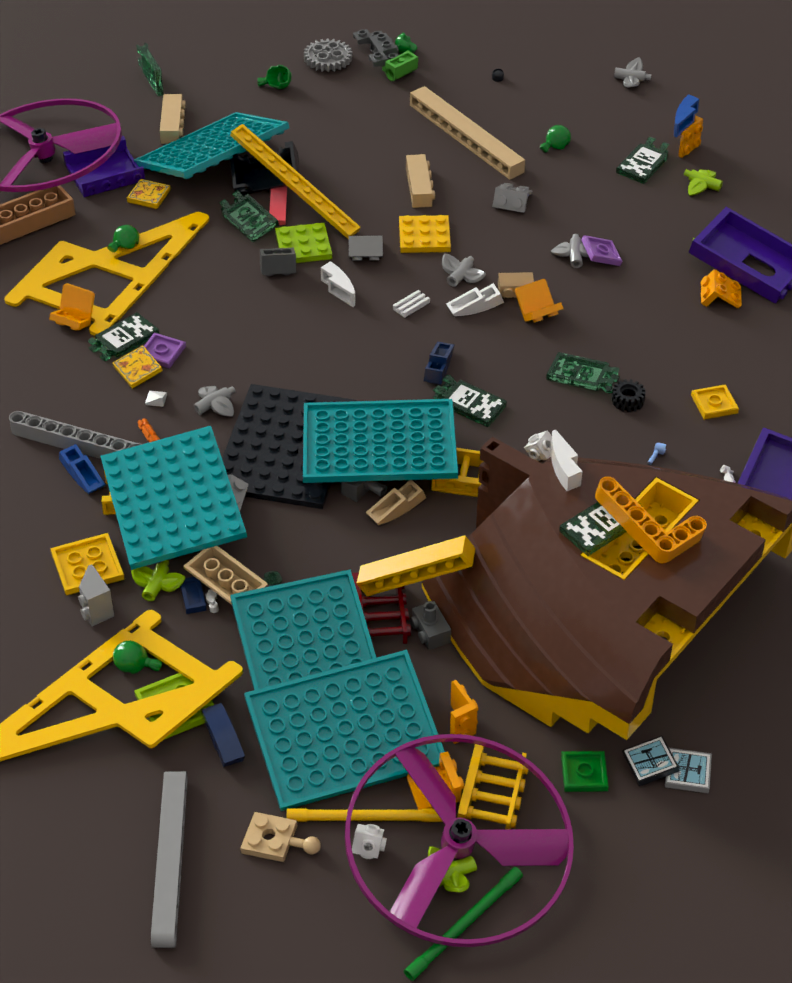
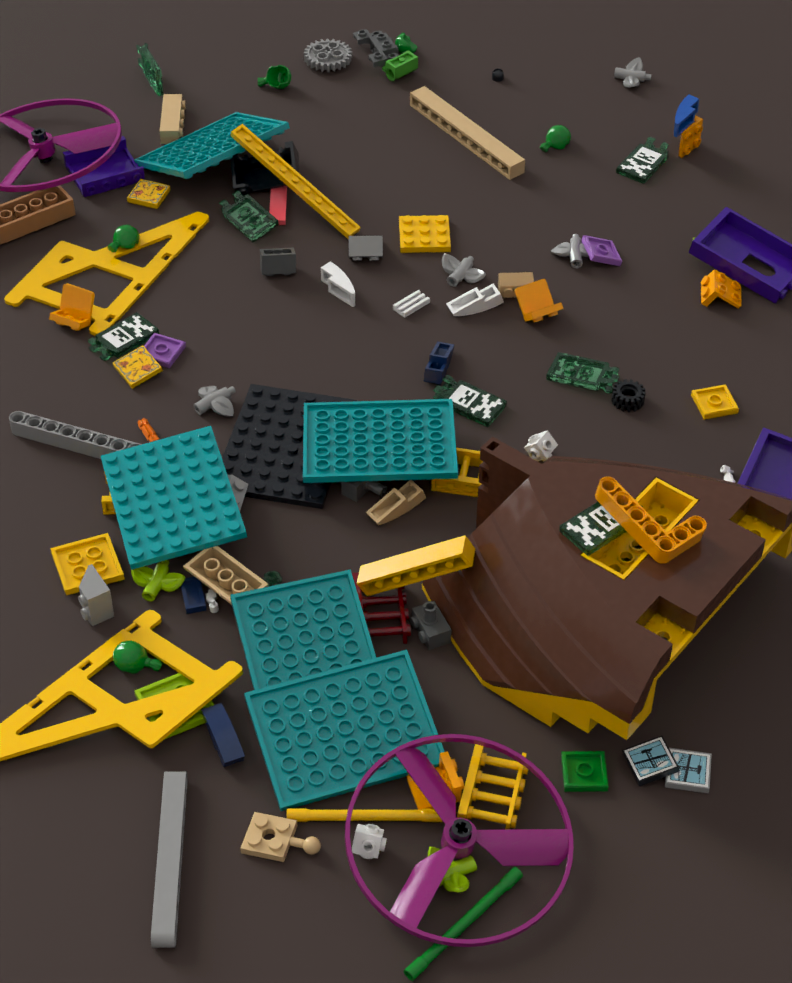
(81, 469): blue slope -> none
(156, 398): white slope -> none
(308, 240): lime plate -> none
(419, 181): tan brick -> none
(464, 716): light orange bracket -> none
(511, 198): light grey bracket -> none
(565, 462): white slope -> none
(660, 448): light blue hand -> none
(701, 180): lime plant -> none

